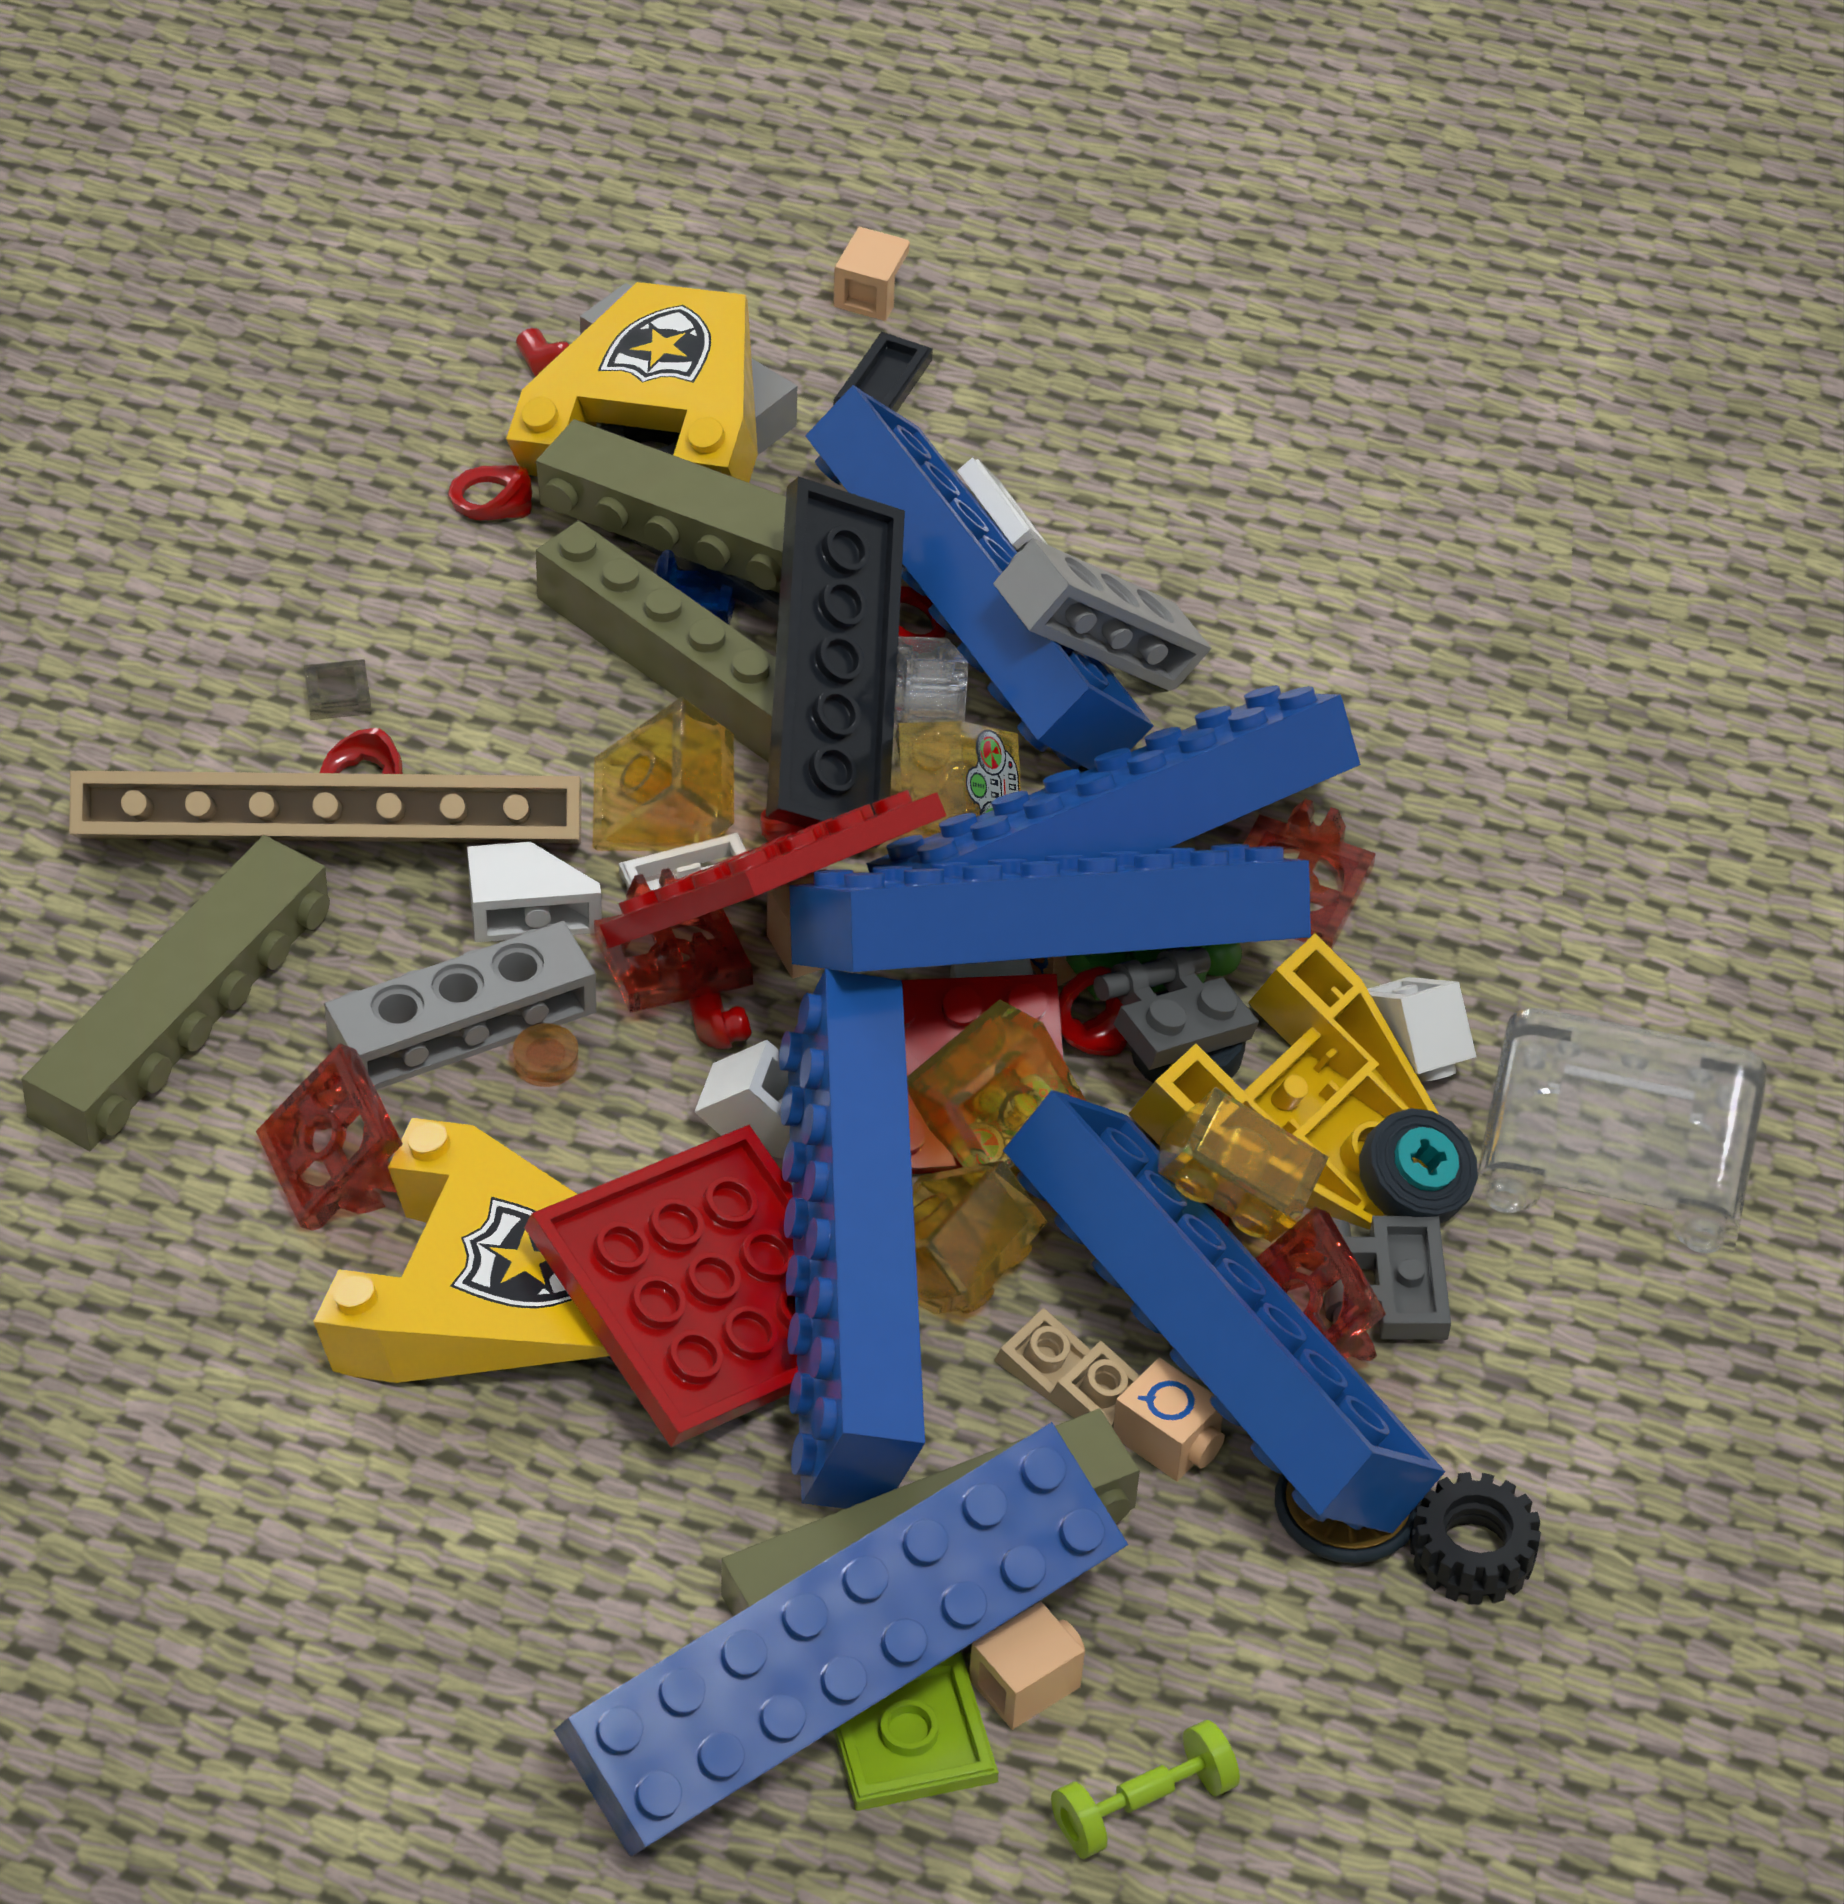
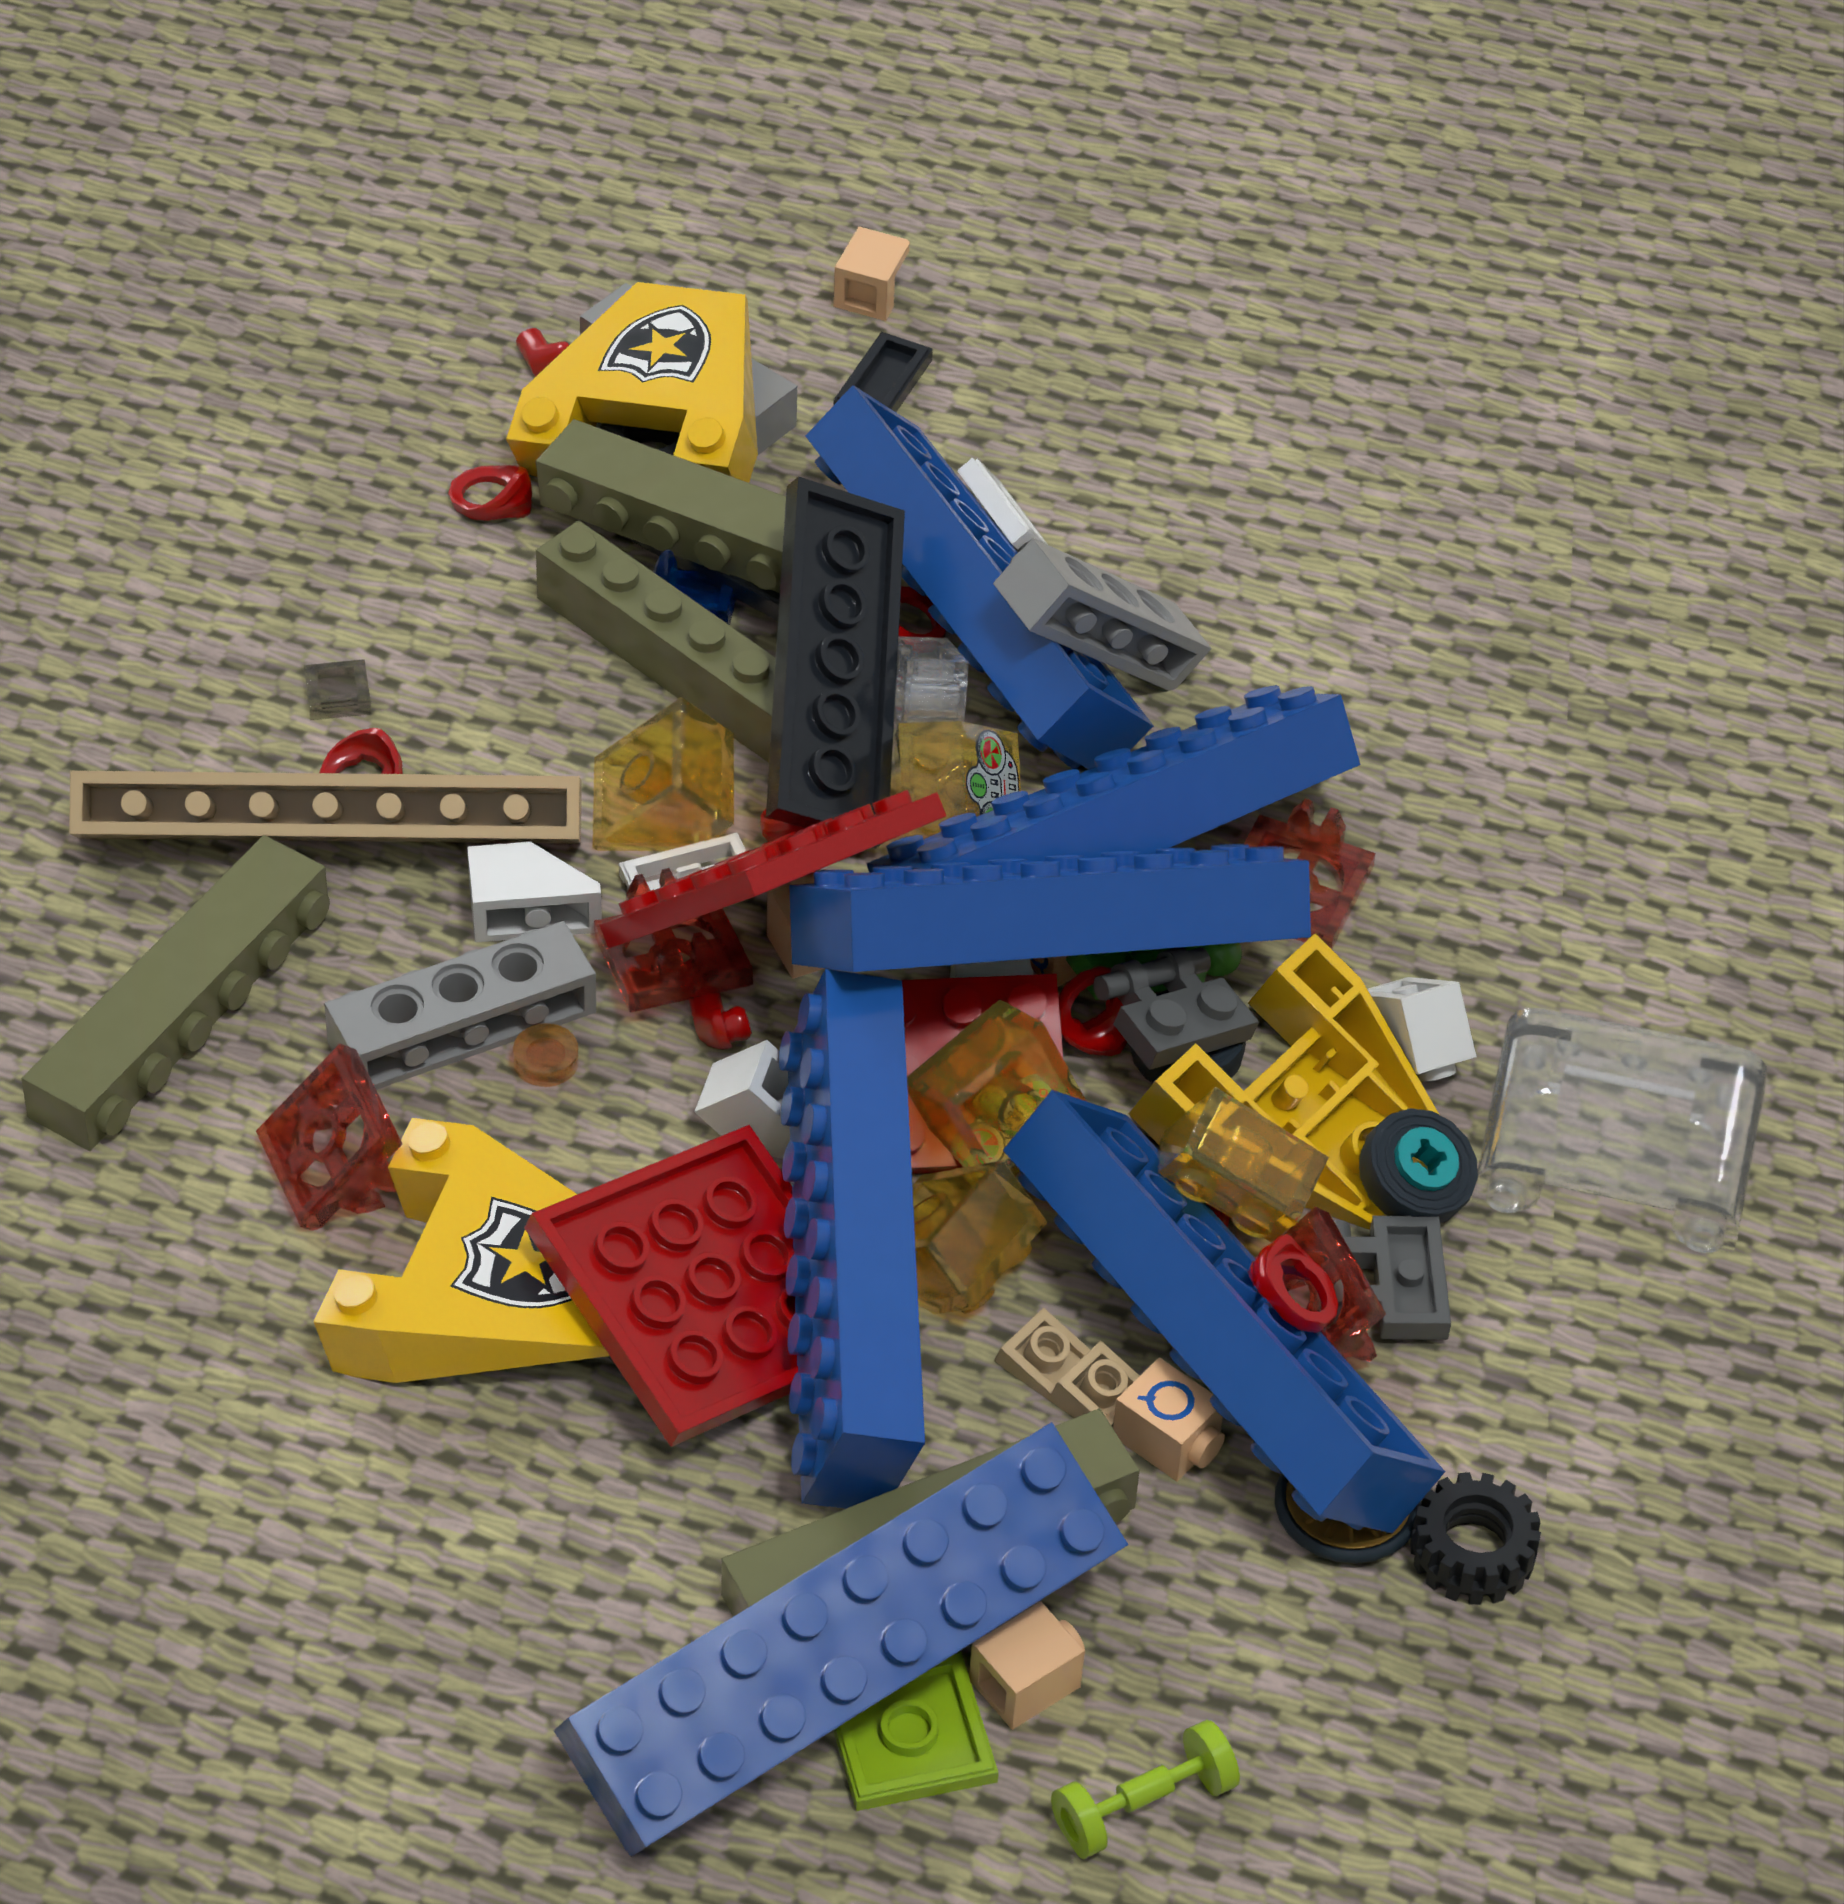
(1287, 1257): none -> red piece

